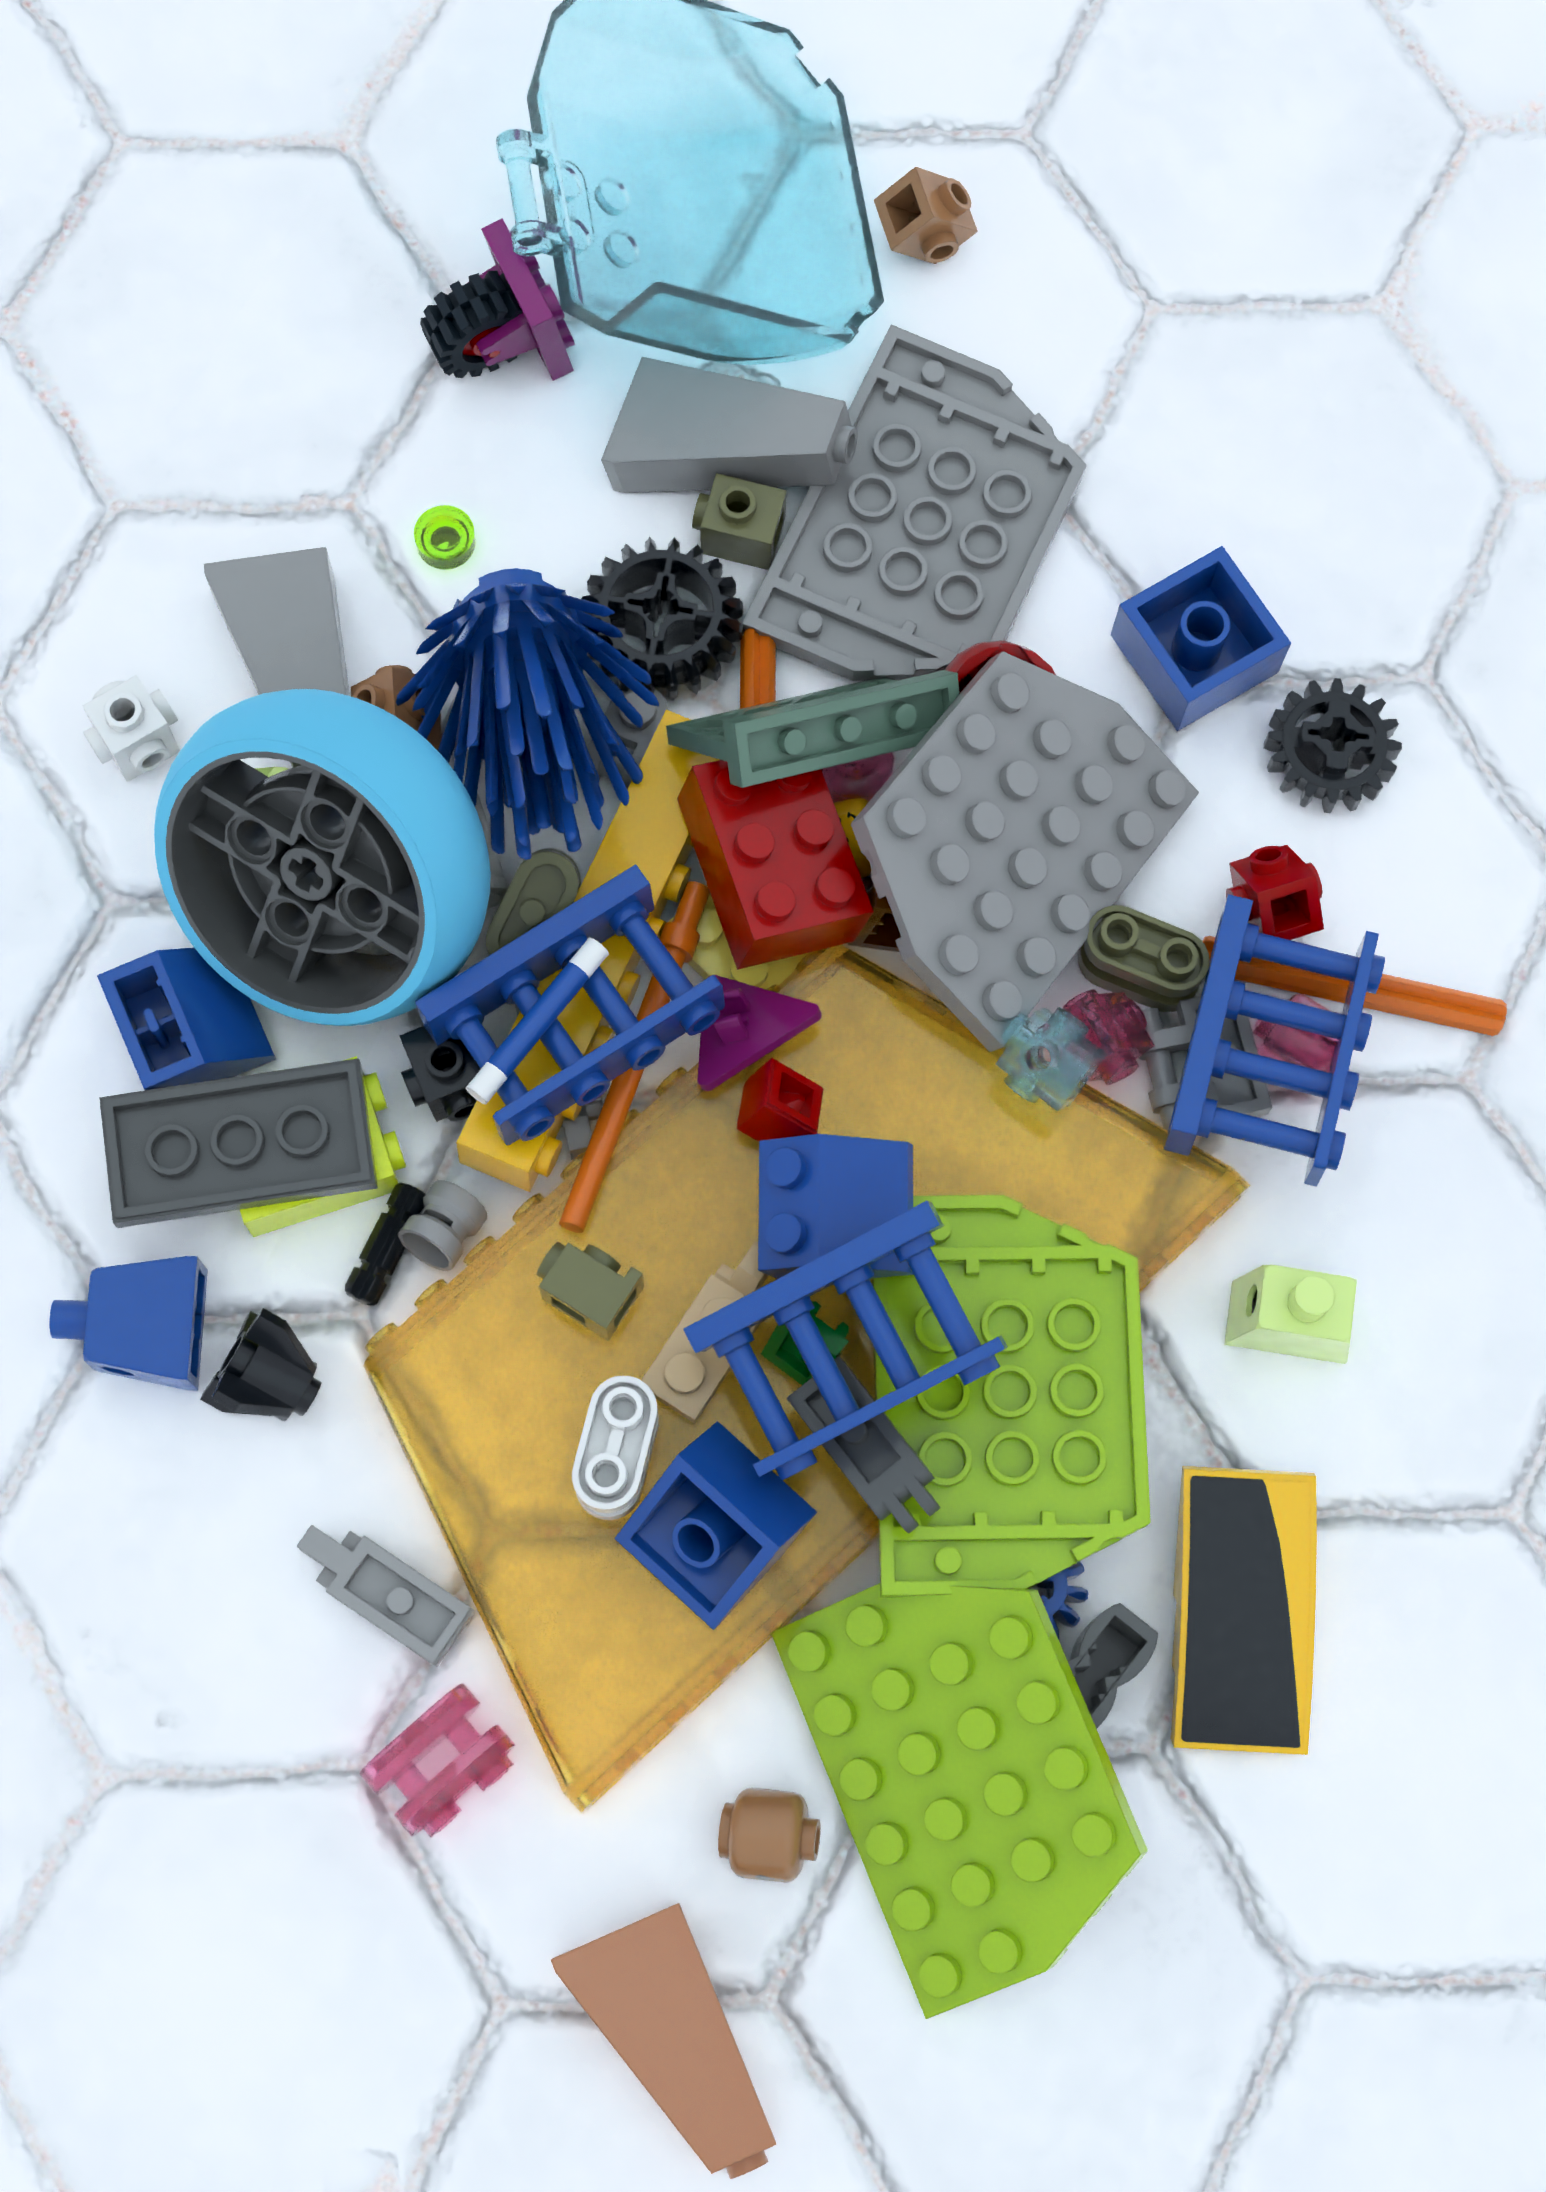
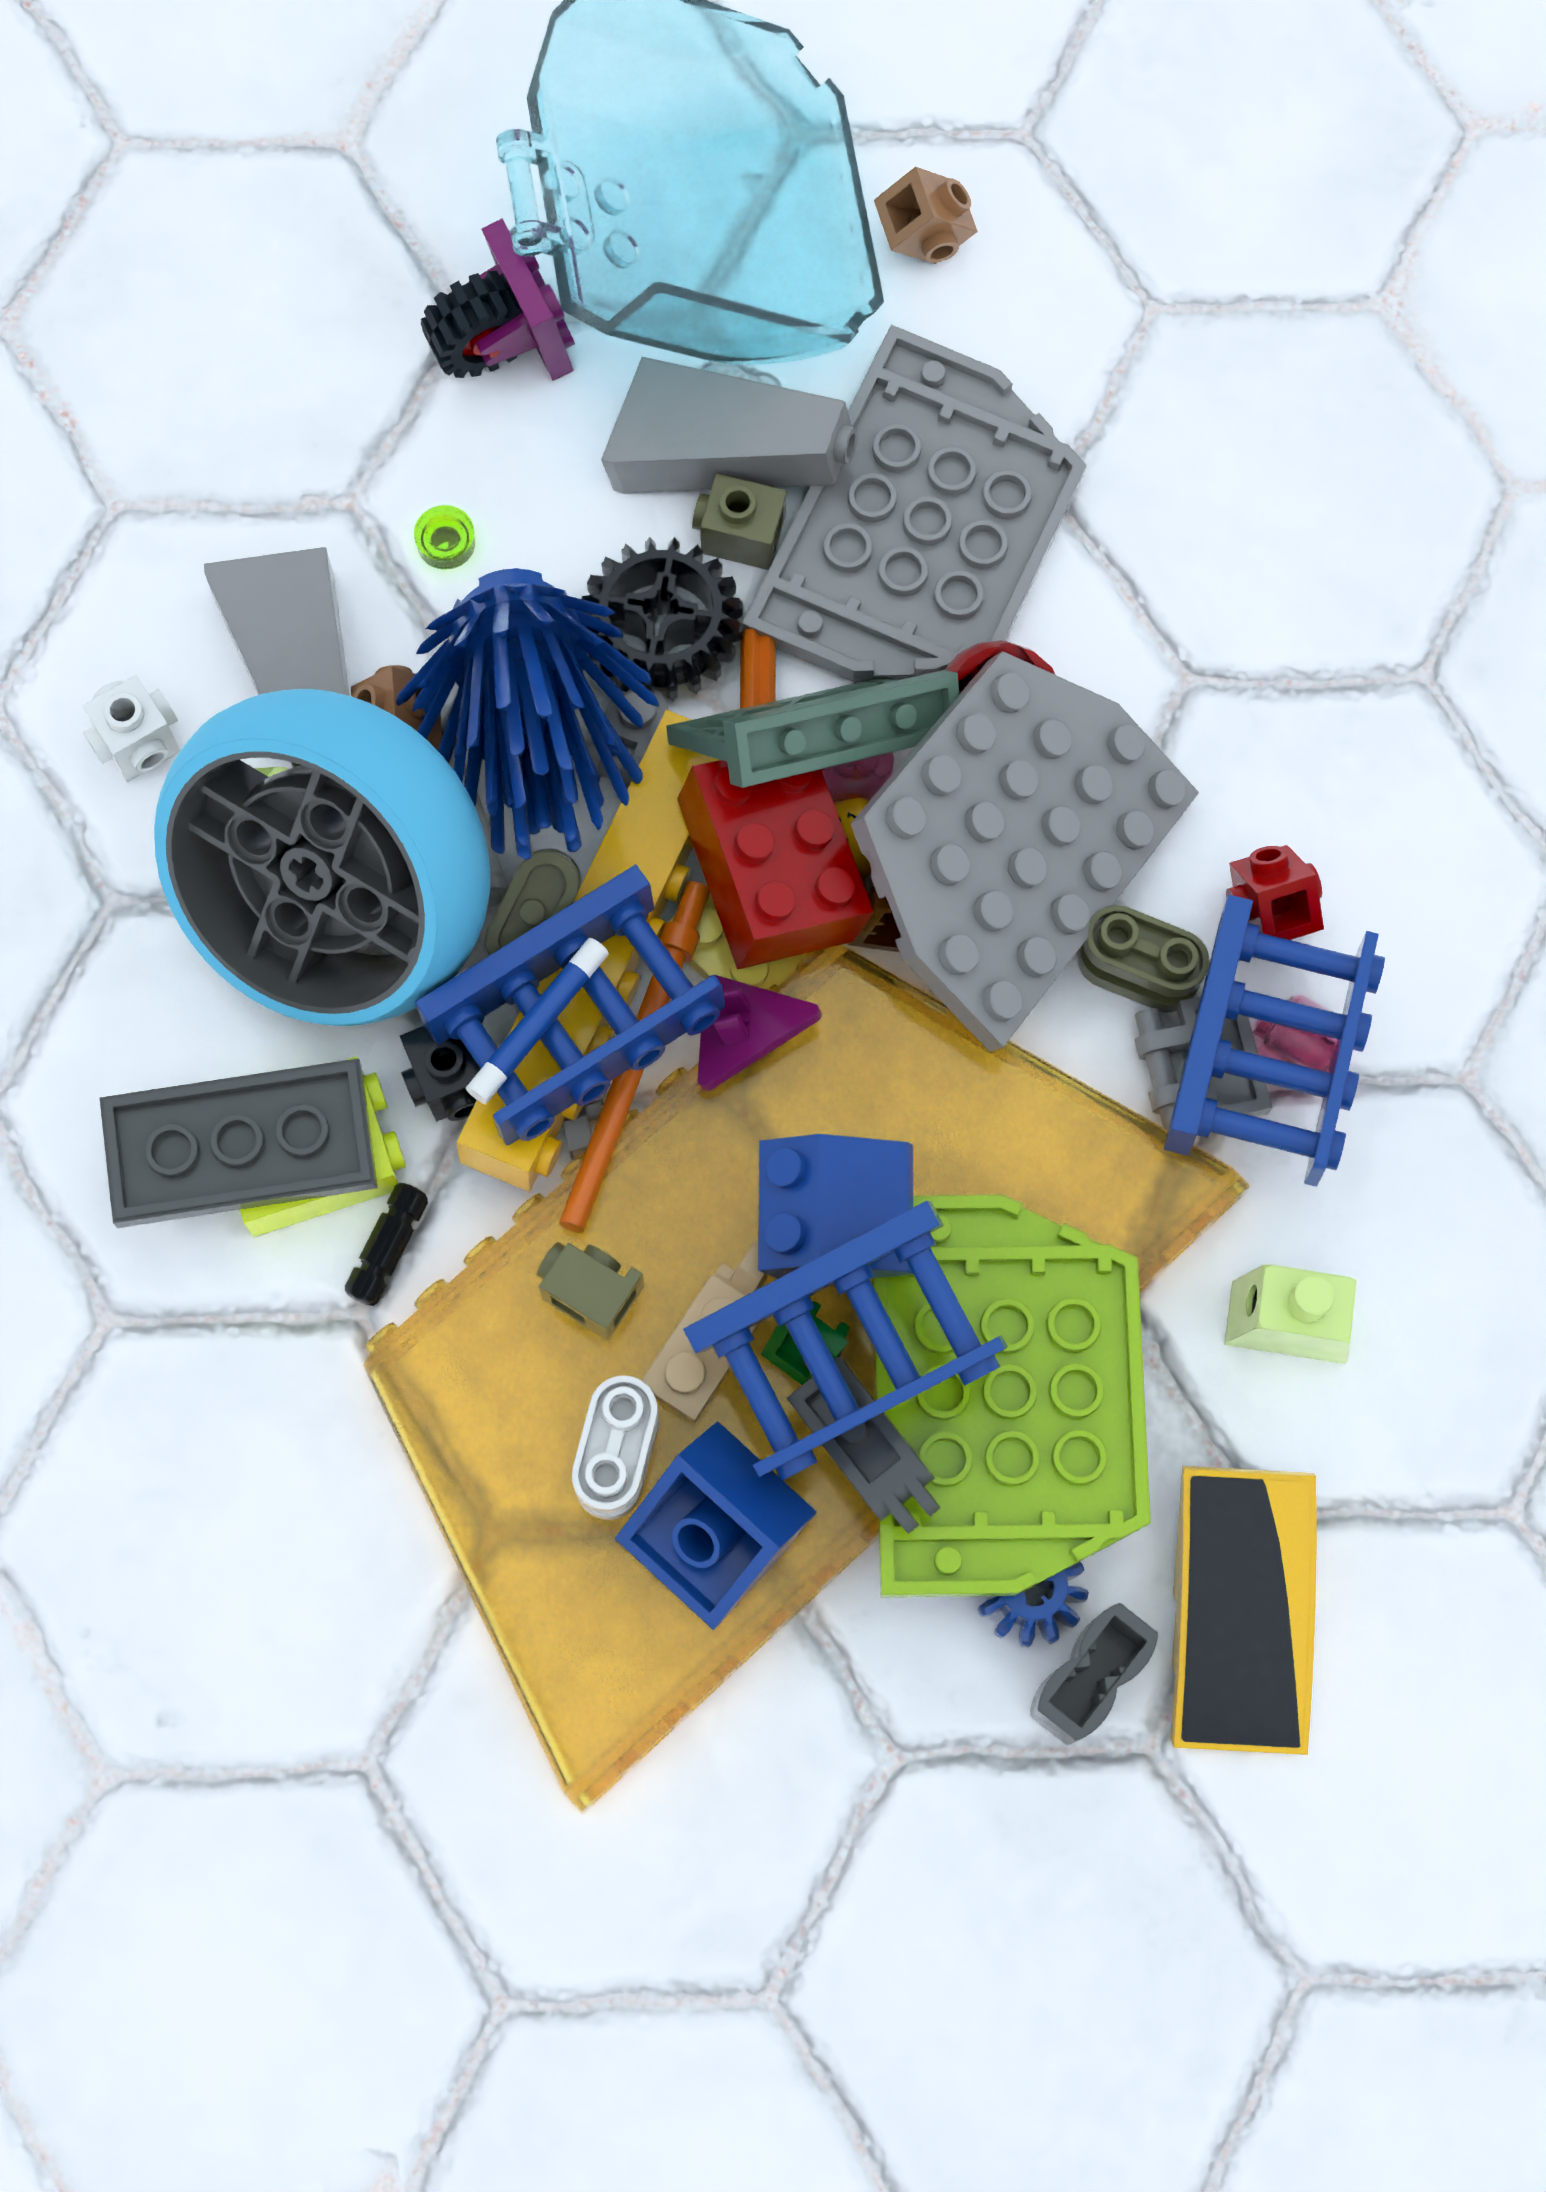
(140, 1321): blue torso -> none
(183, 1020): blue slope -> none
(264, 1371): black brick -> none
(388, 1593): light grey hinge -> none
(432, 1802): clear pink brick -> none
(443, 1225): light grey wheel -> none
(667, 2025): nougat slope -> none
(768, 1835): medium nougat head -> none
(779, 1103): red slope -> none
(964, 1779): lime plate -> none
(1071, 1053): clear light blue brick -> none
(1116, 1028): clear pink brick -> none
(1200, 638): blue brick -> none
(1357, 740): black gear -> none
(1393, 995): orange axle -> none

